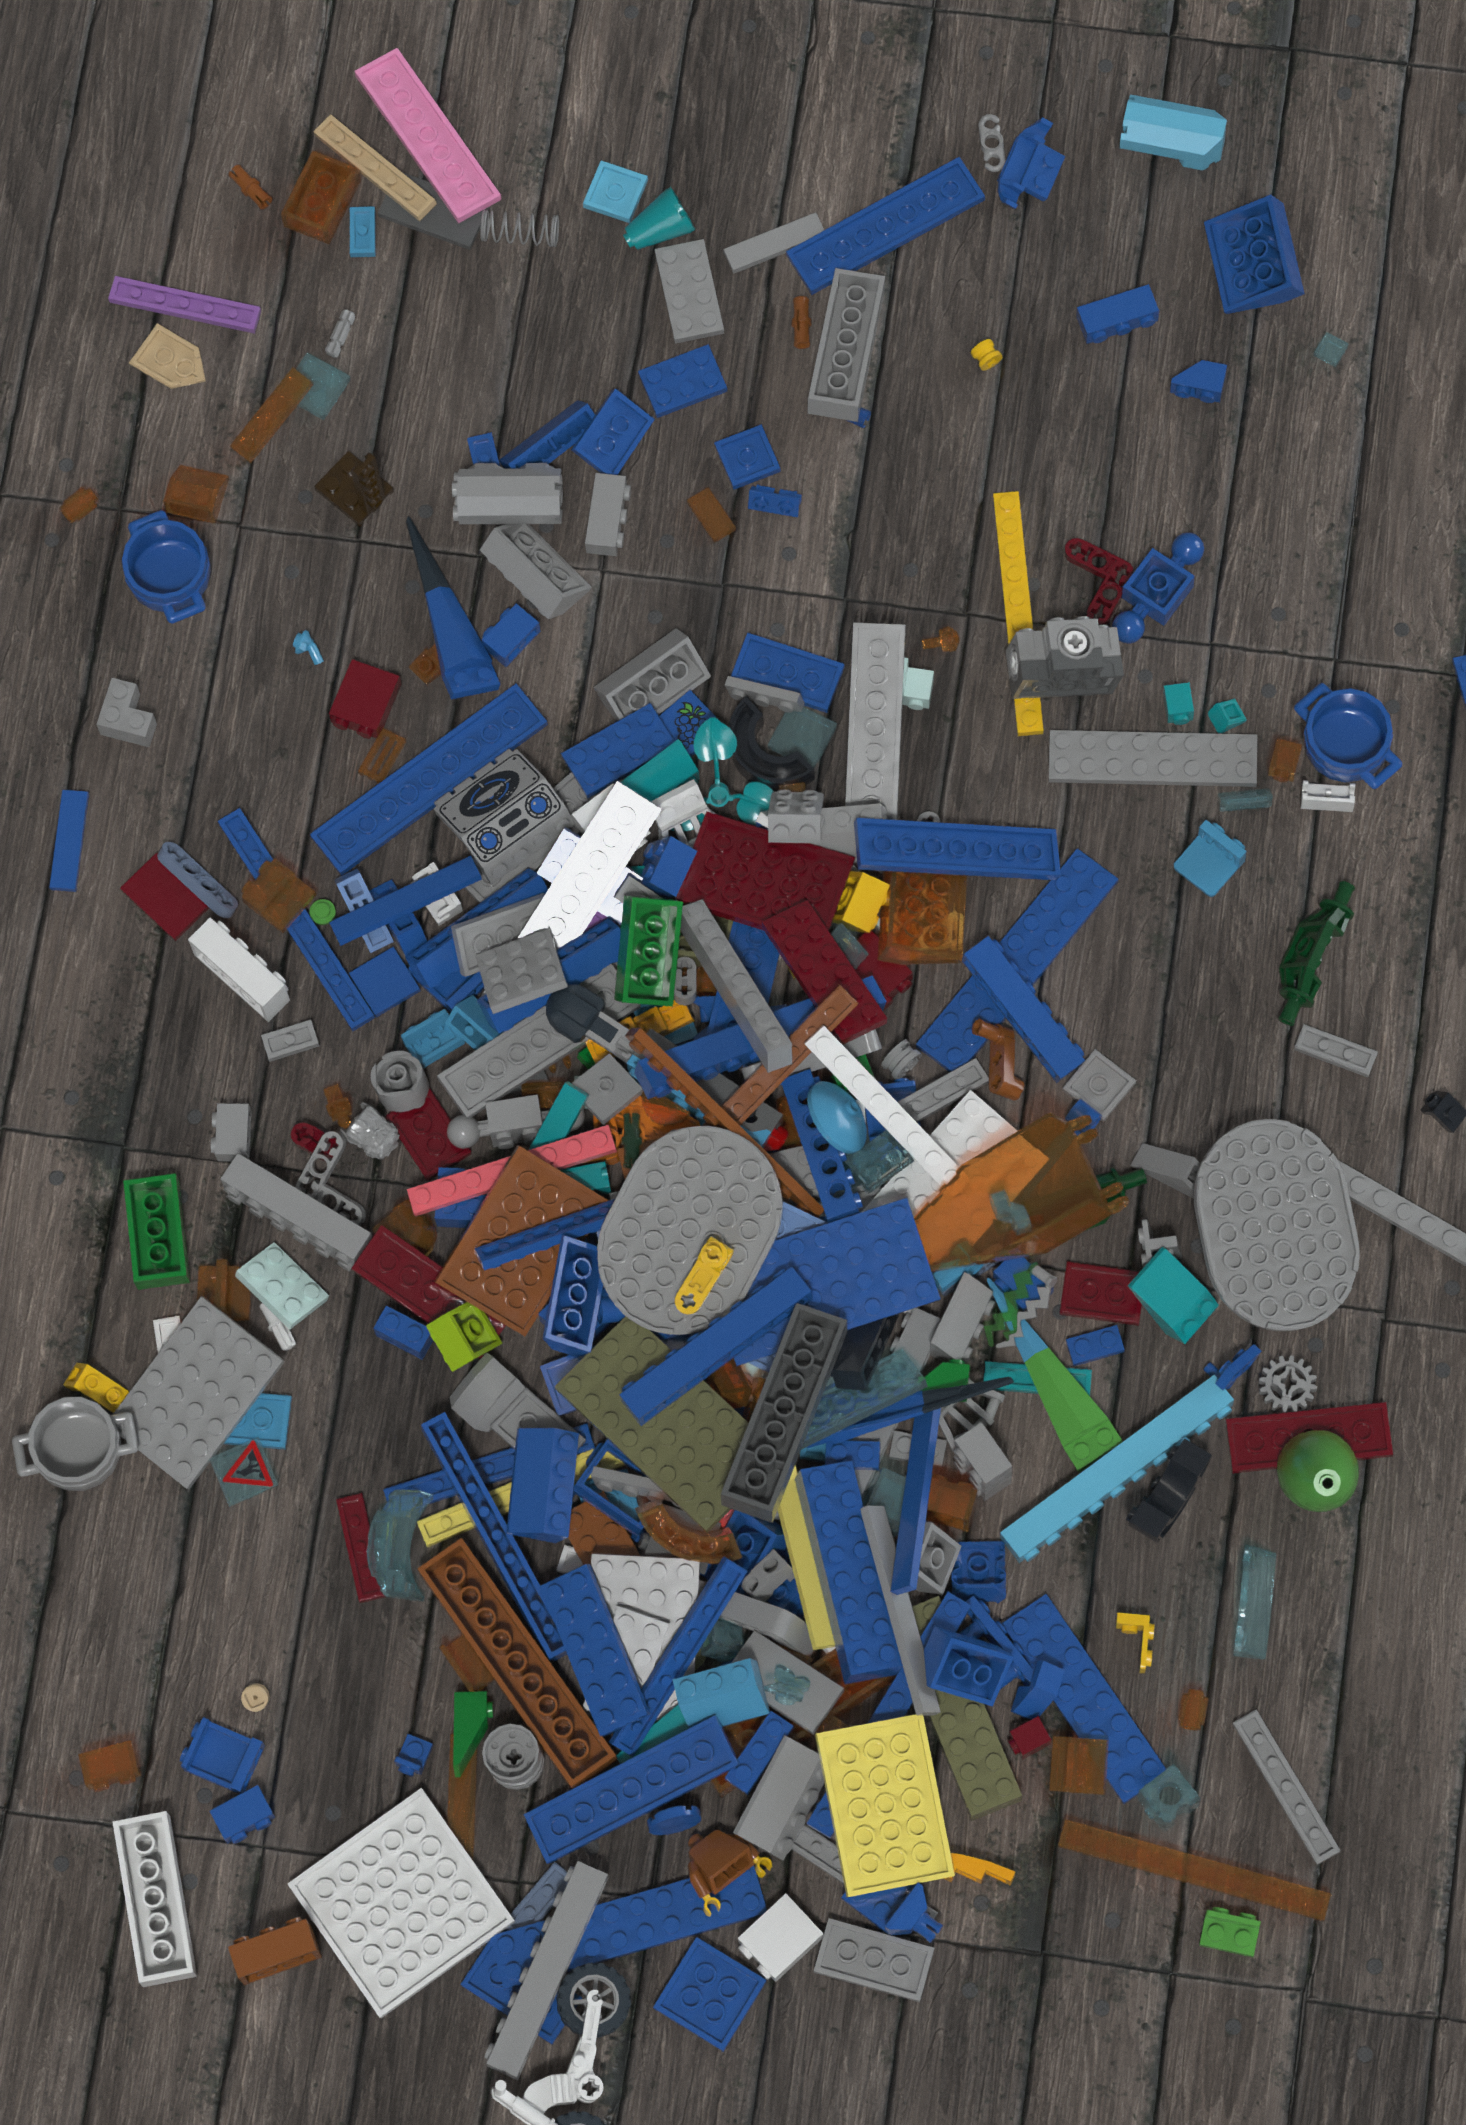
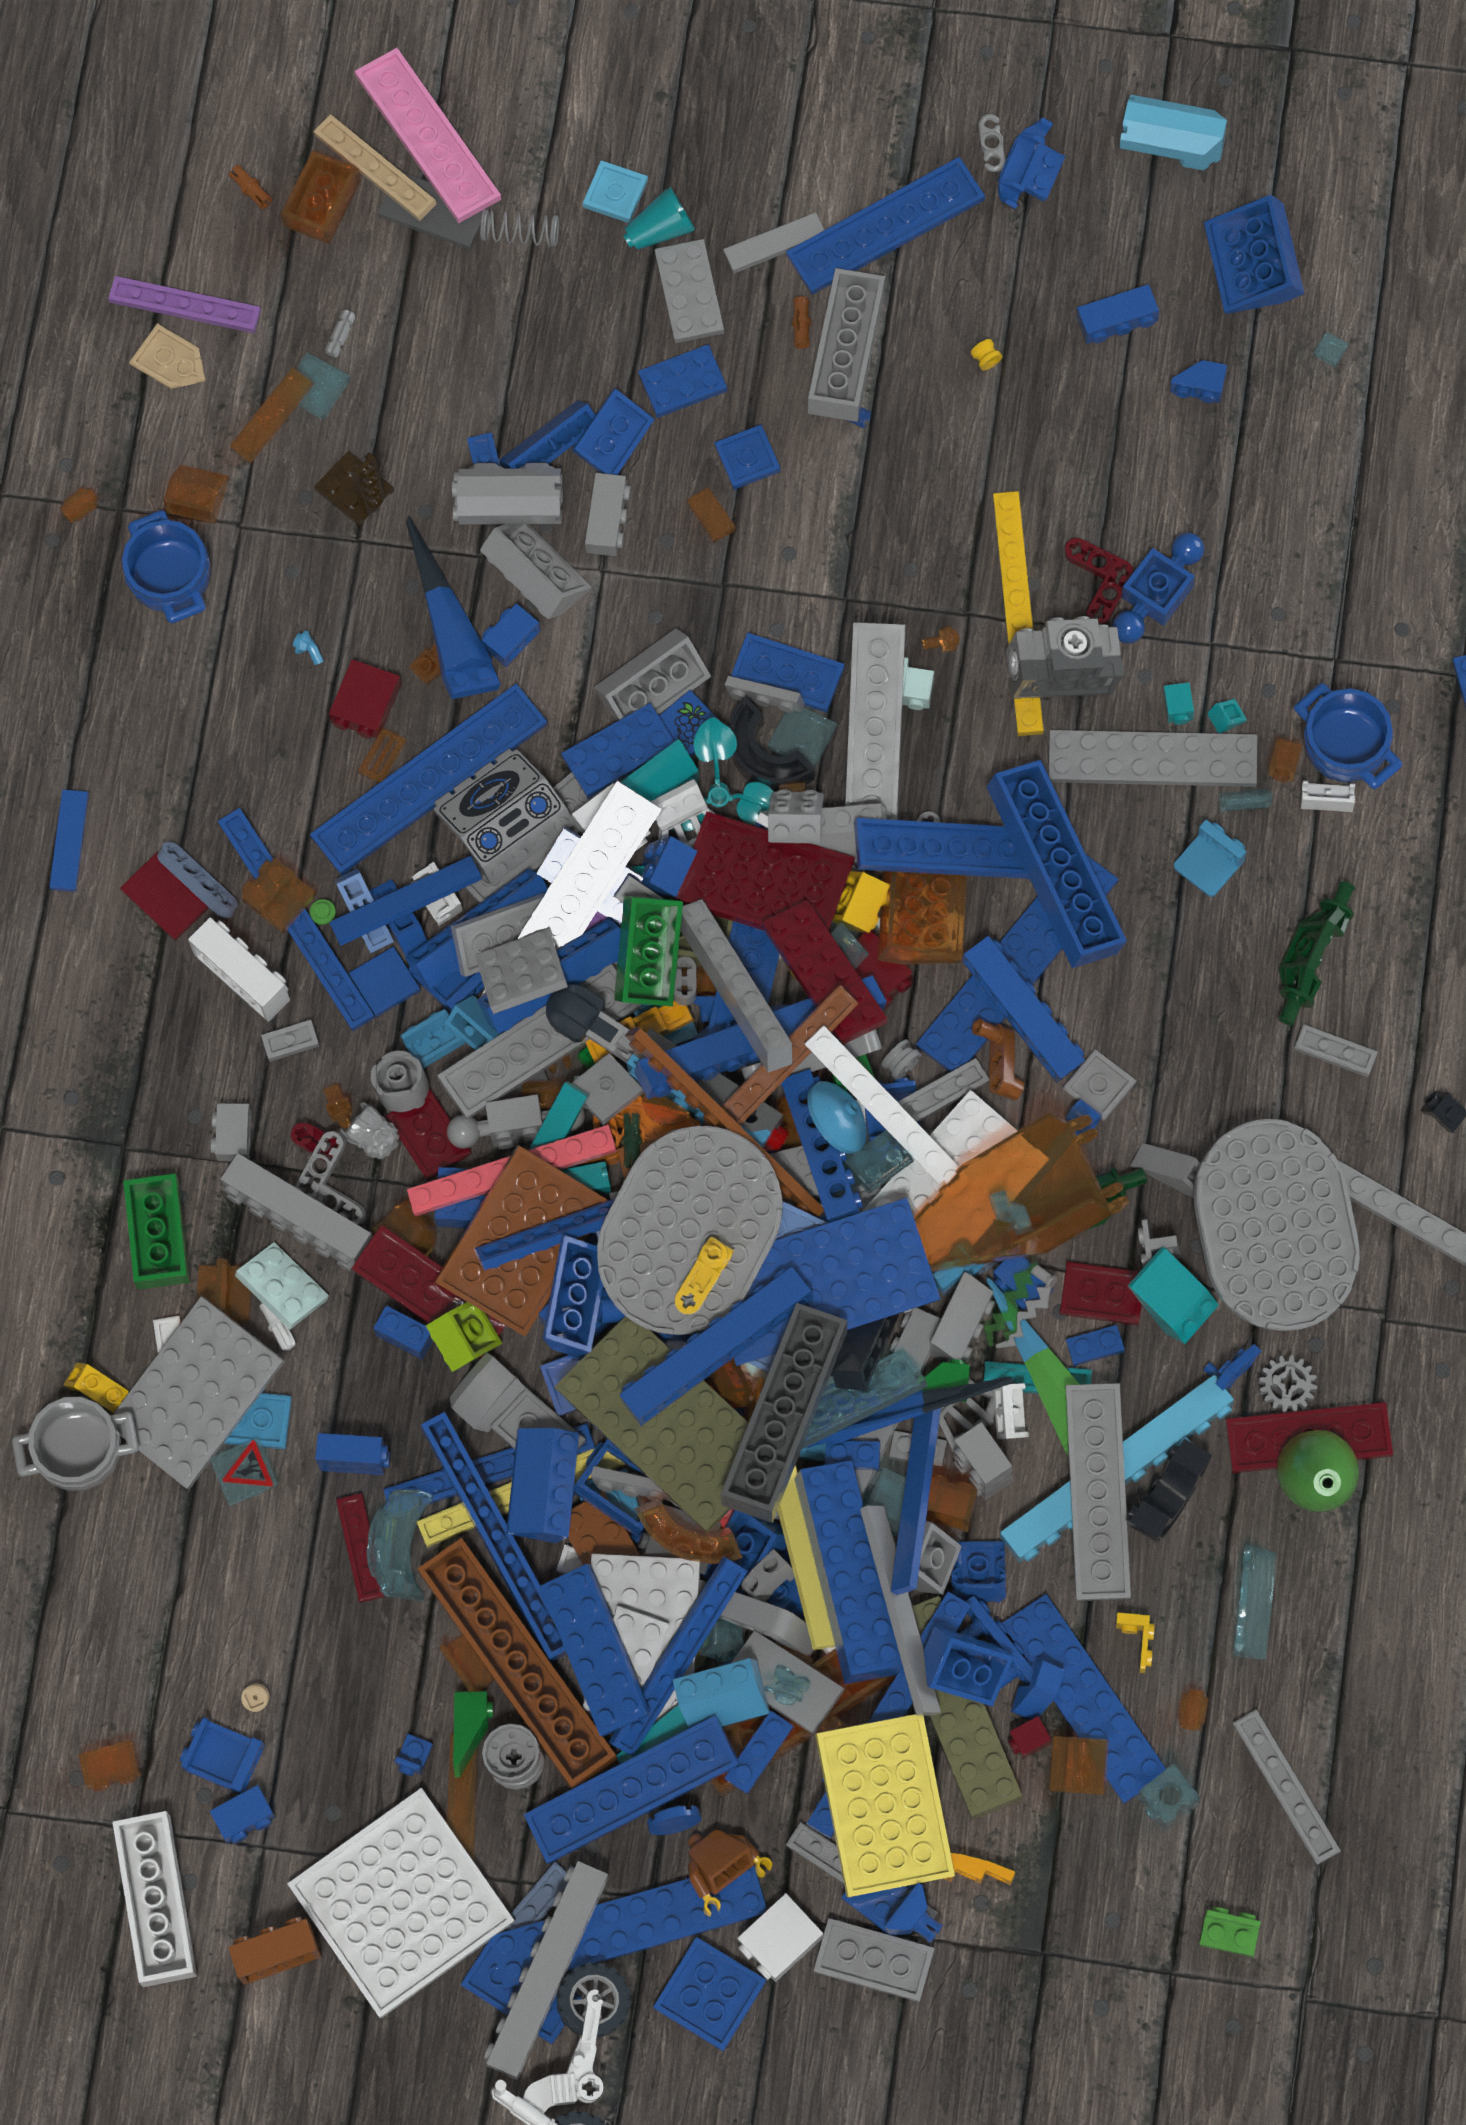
(121, 718): light grey brick -> none
(352, 1454): none -> blue brick
(362, 232): dark azure plate -> none
(766, 500): blue hinge -> none
(782, 1799): light grey slope -> none
(1010, 1411): none -> white hinge
(1056, 864): none -> blue brick
(1097, 1492): none -> light grey plate
(1194, 1870): clear orange plate -> none

